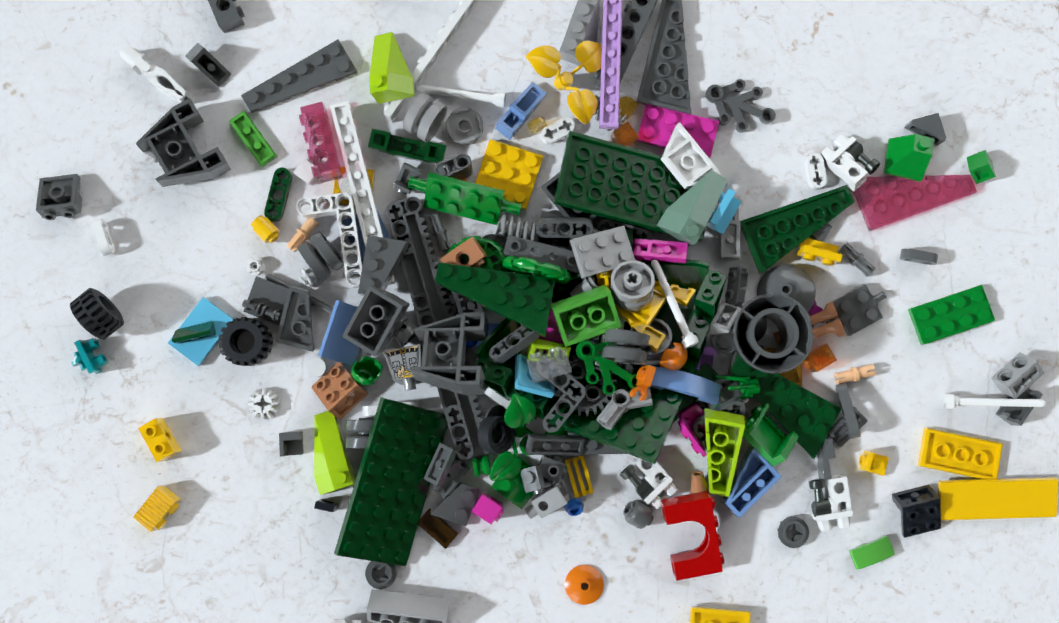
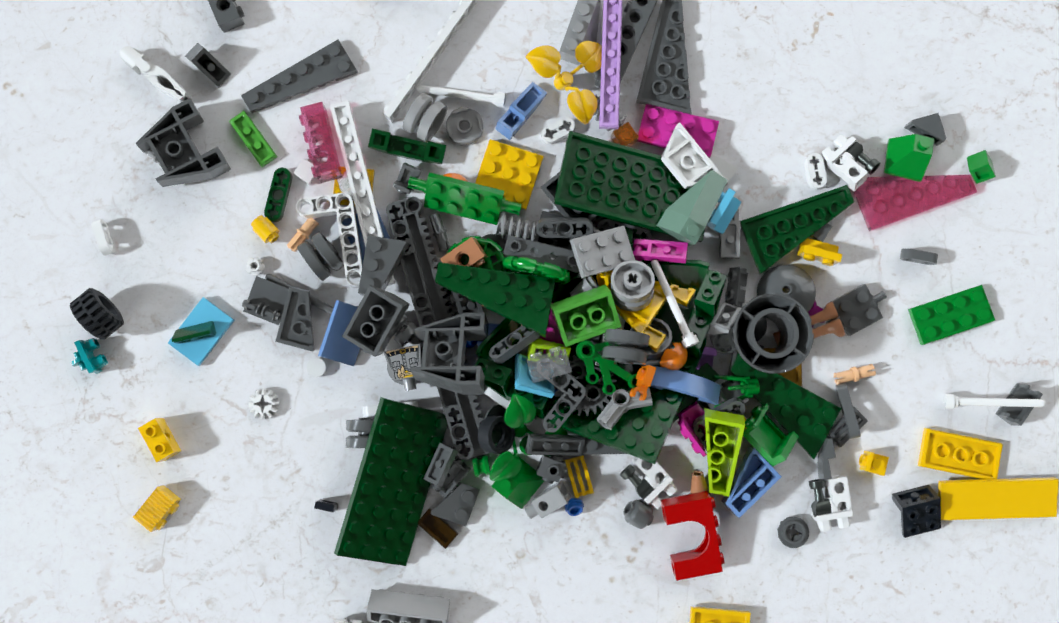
(59, 196): dark grey plate -> none
(230, 338): black tyre -> none
(291, 443): dark grey panel -> none
(308, 277): white plate -> none
(331, 459): lime wedge -> none
(339, 391): nougat bracket -> none
(366, 371): green hair -> none
(383, 582): dark grey gear -> none
(389, 71): lime wedge -> none
(453, 167): dark grey piece -> none
(488, 508): dark pink brick -> none
(533, 480): bracket -> none
(537, 125): clear yellow tile -> none
(584, 574): orange dish -> none
(627, 106): clear yellow tile -> none
(737, 103): dark grey plant -> none
(819, 358): clear orange brick -> none
(857, 259): dark grey pin -> none
(872, 552): bright green slope -> none
(1017, 375): light grey brick -> none

